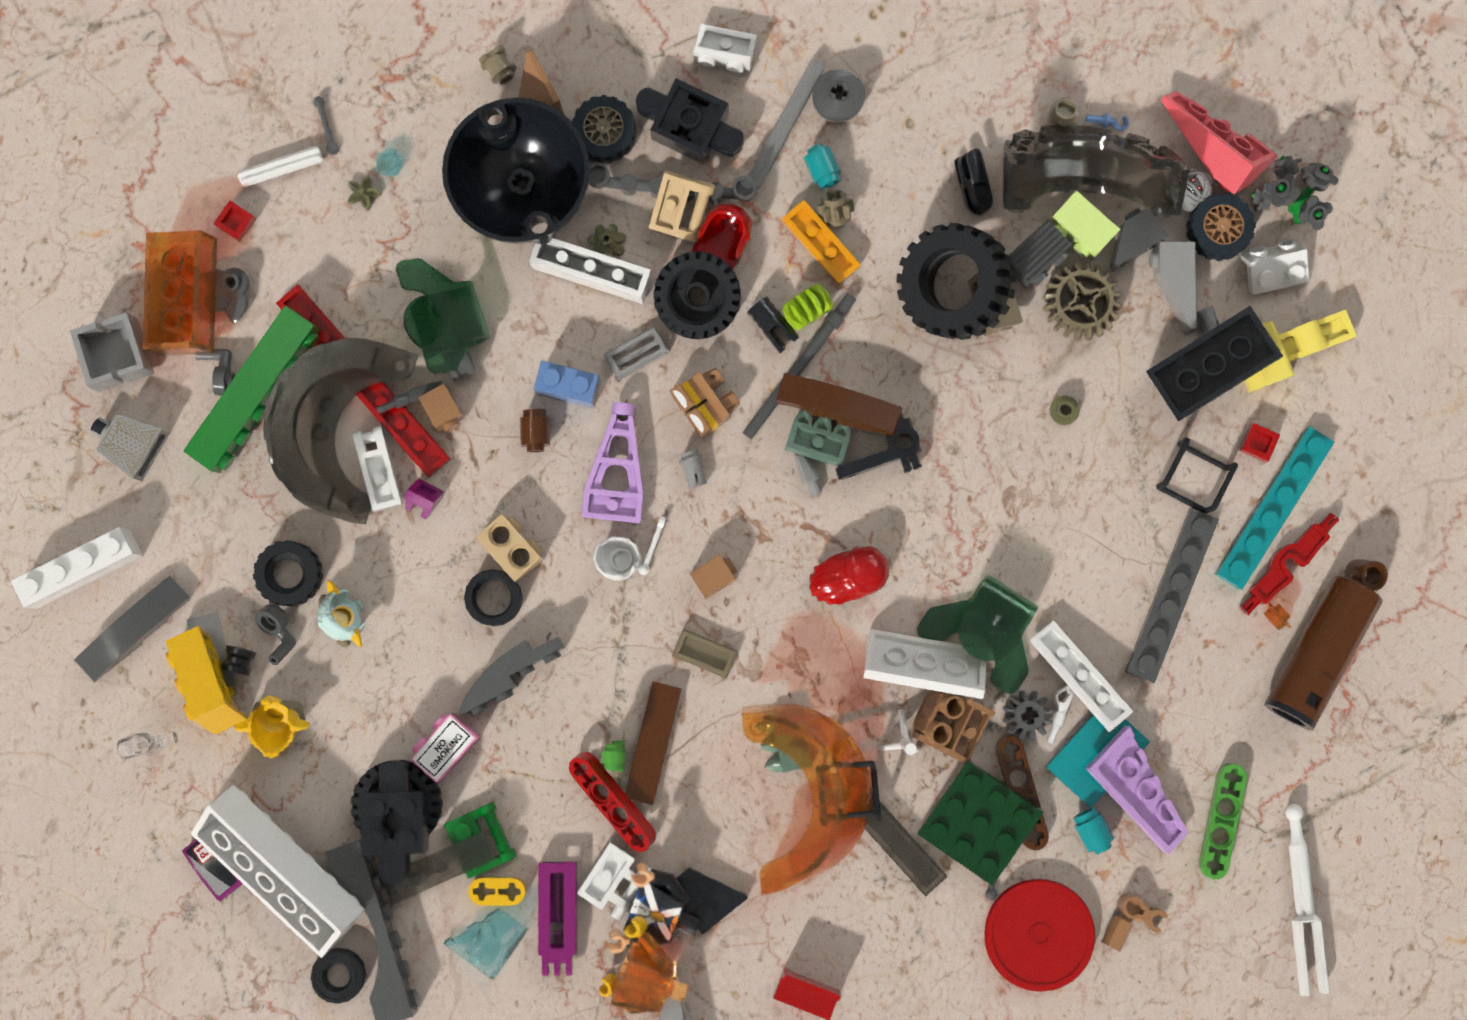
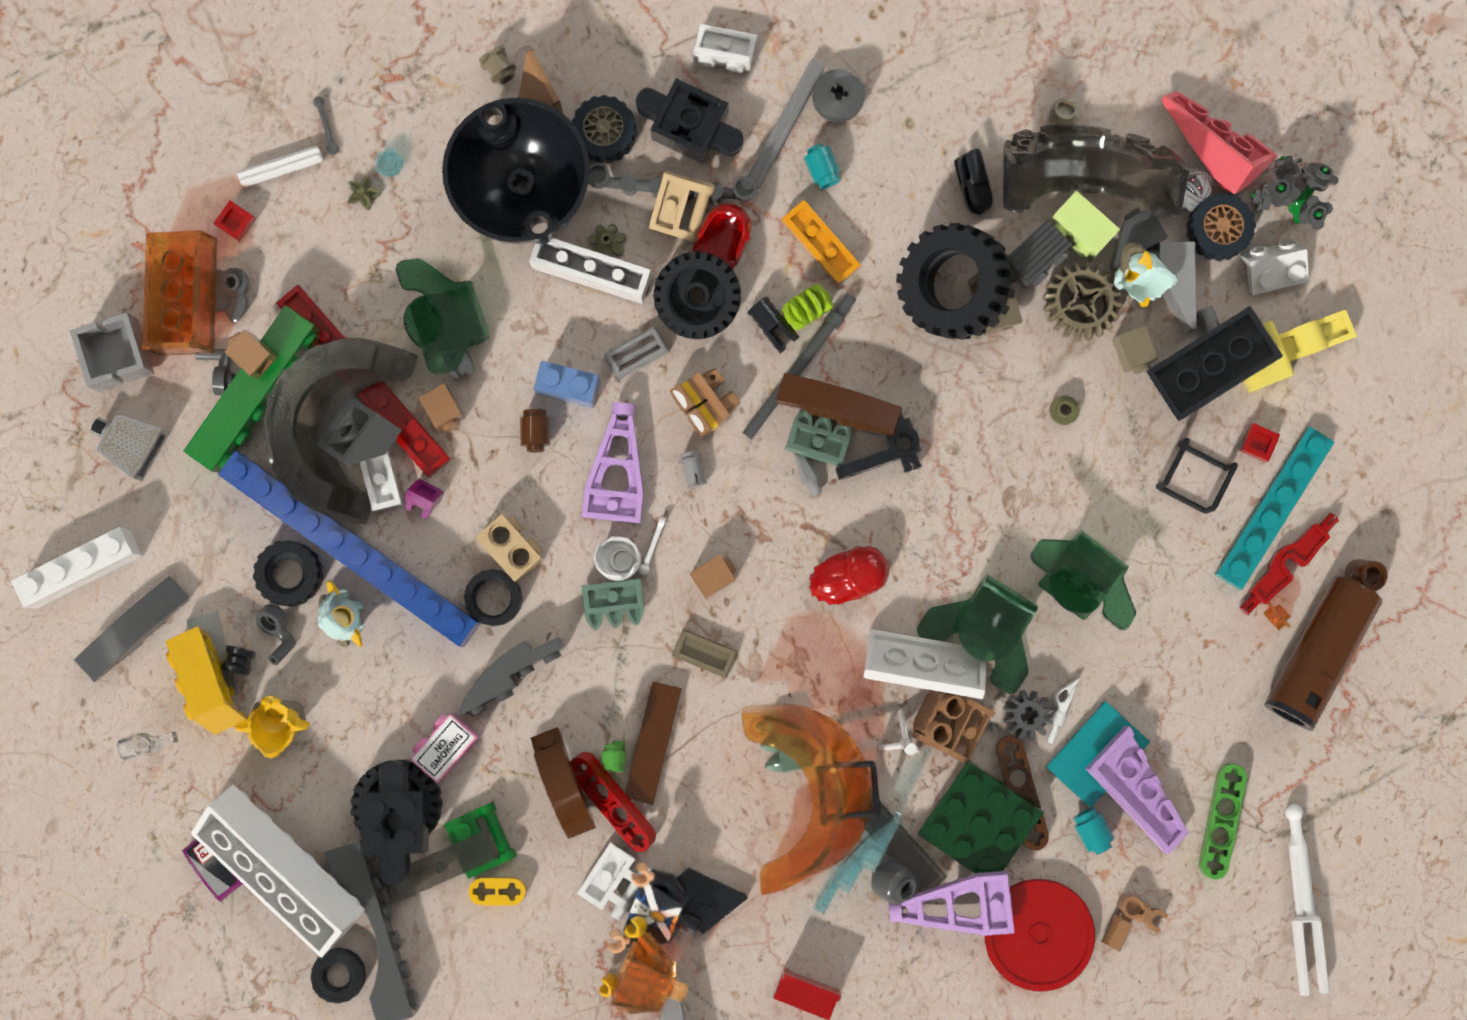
(250, 353): none -> medium nougat brick
(350, 550): none -> blue brick
(358, 434): none -> dark grey slope
(408, 397): dark grey hand -> none
(489, 942): clear light blue slope -> none
(557, 904): magenta hinge -> none
(561, 783): none -> reddish brown arch
(613, 600): none -> sand green plate
(835, 208): dark tan gear -> none
(865, 854): none -> clear light blue slope
(893, 882): none -> dark grey head
(995, 905): none -> lavender plate
(1081, 676): white plate -> none
(1084, 575): none -> clear green piece
(1107, 120): medium blue hand -> none
(1135, 350): none -> dark tan brick
(1142, 274): none -> light aqua hair
(1171, 595): dark grey plate -> none

